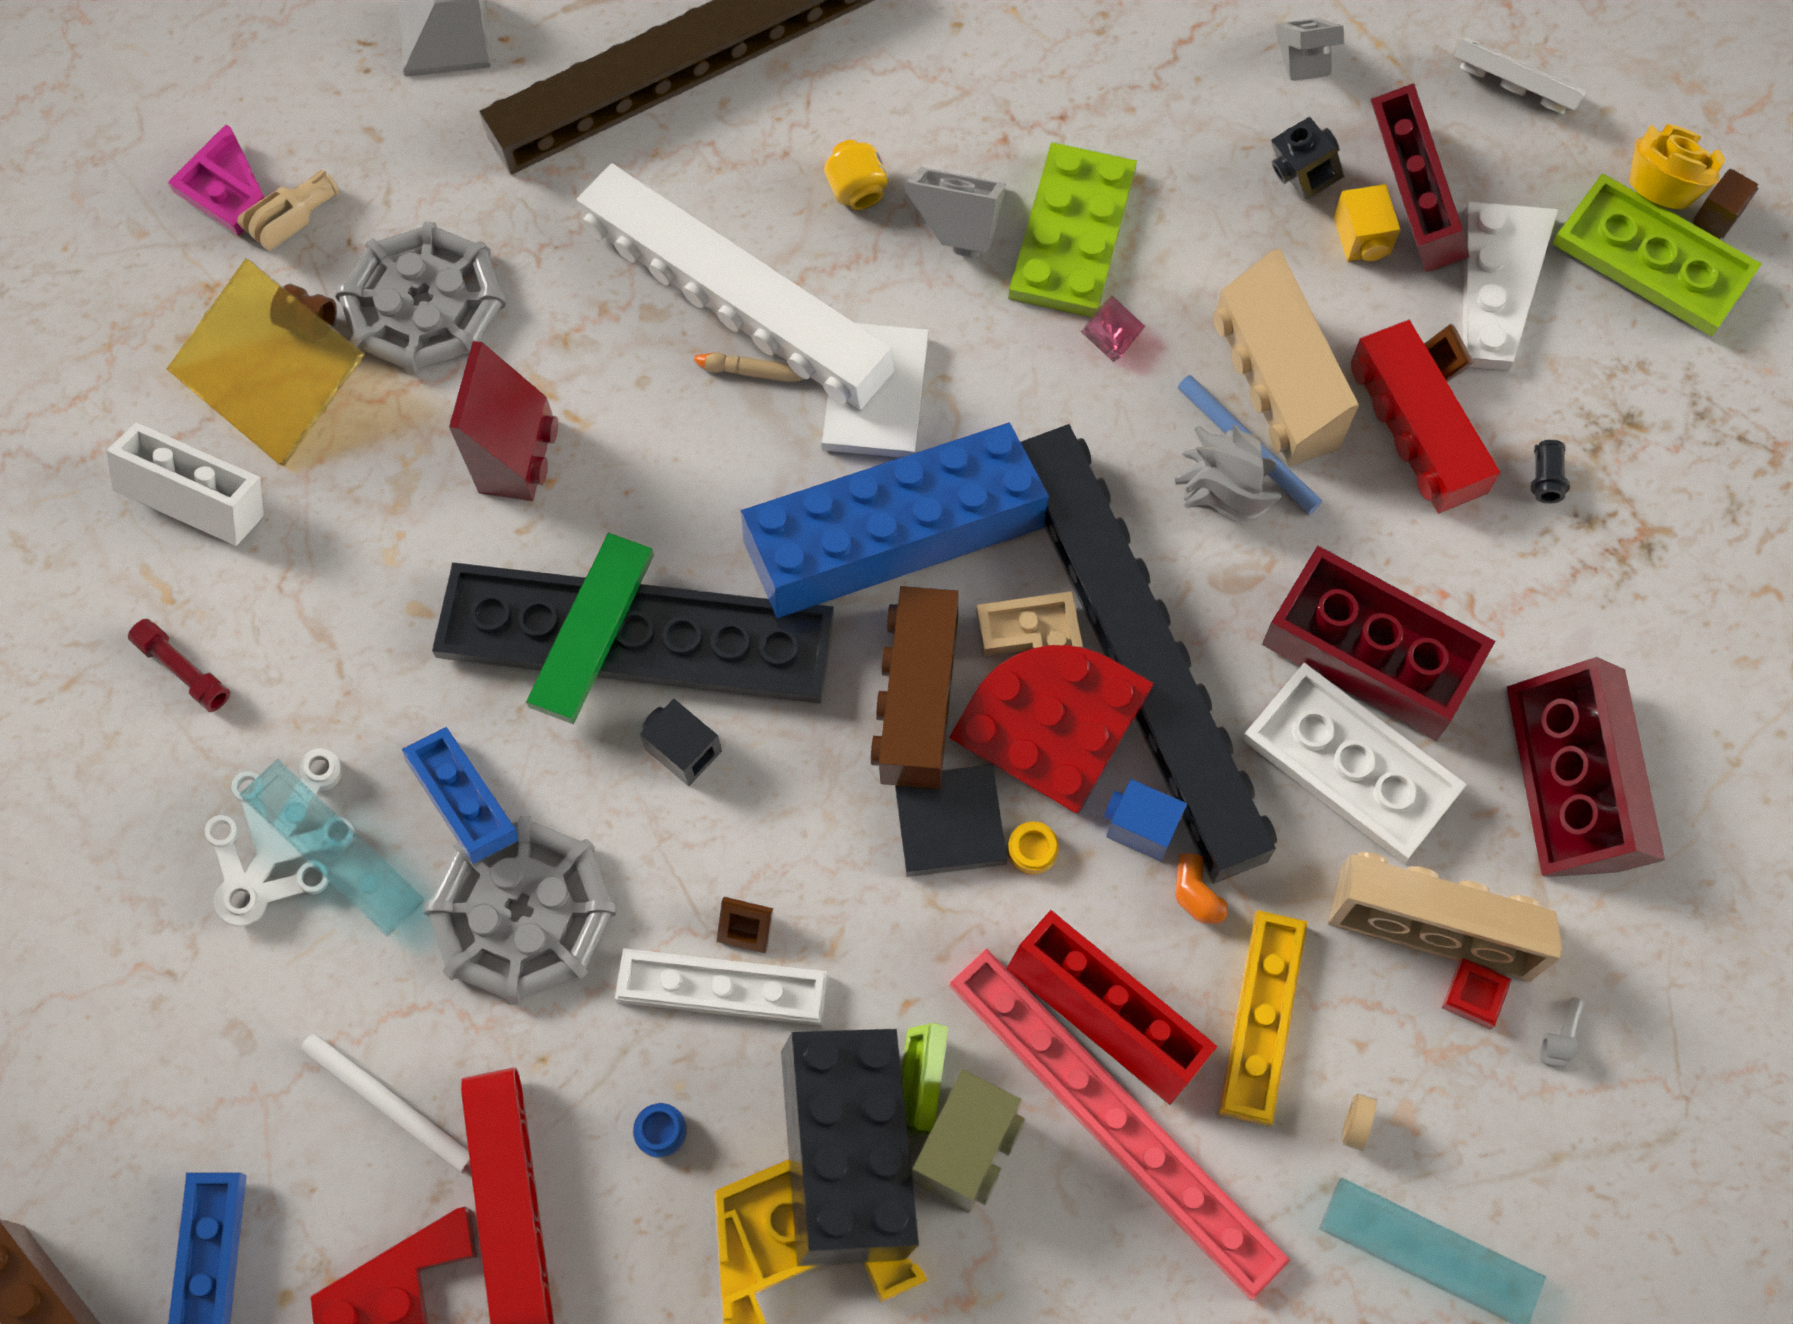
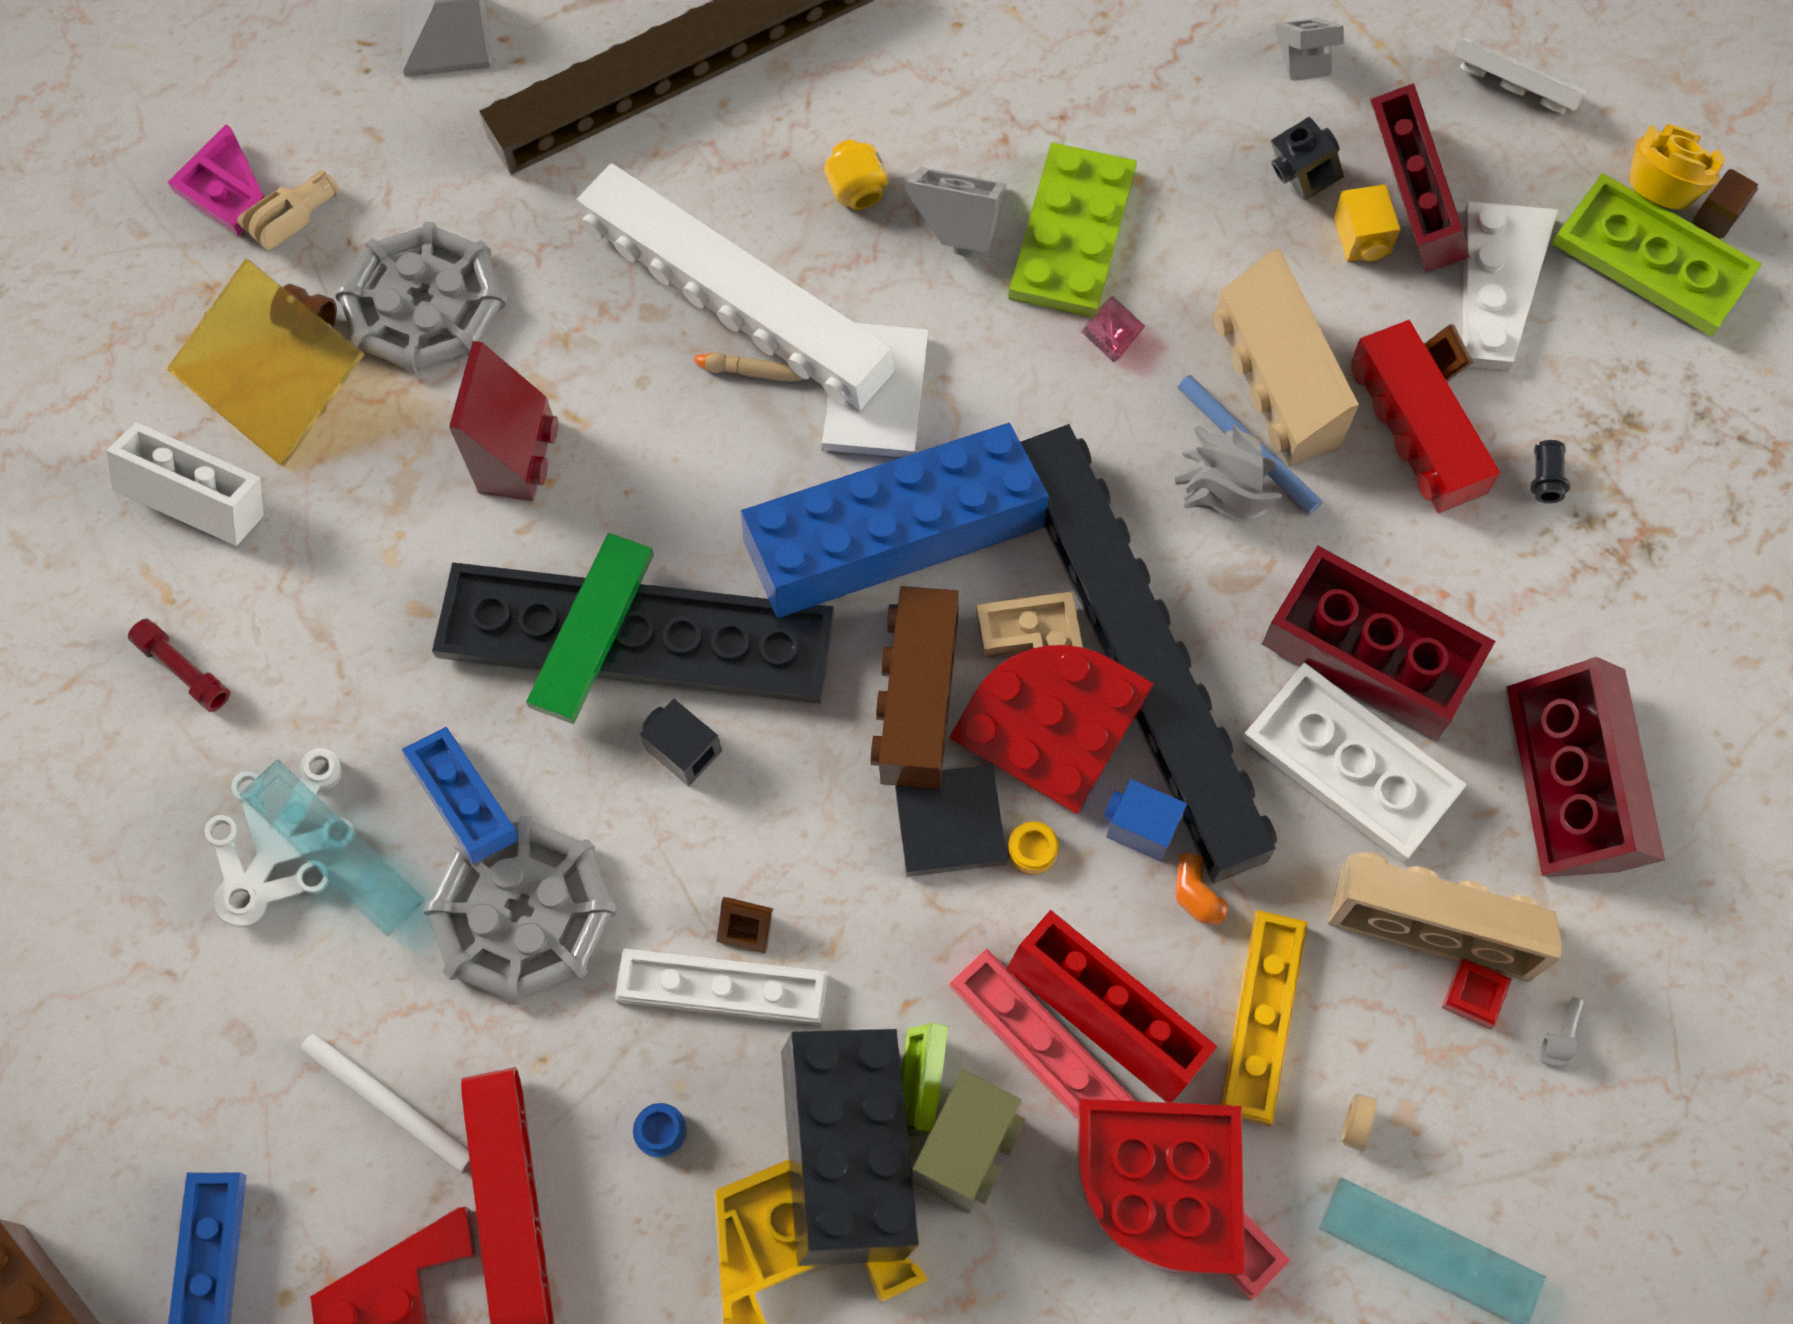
(1166, 1181): none -> red plate

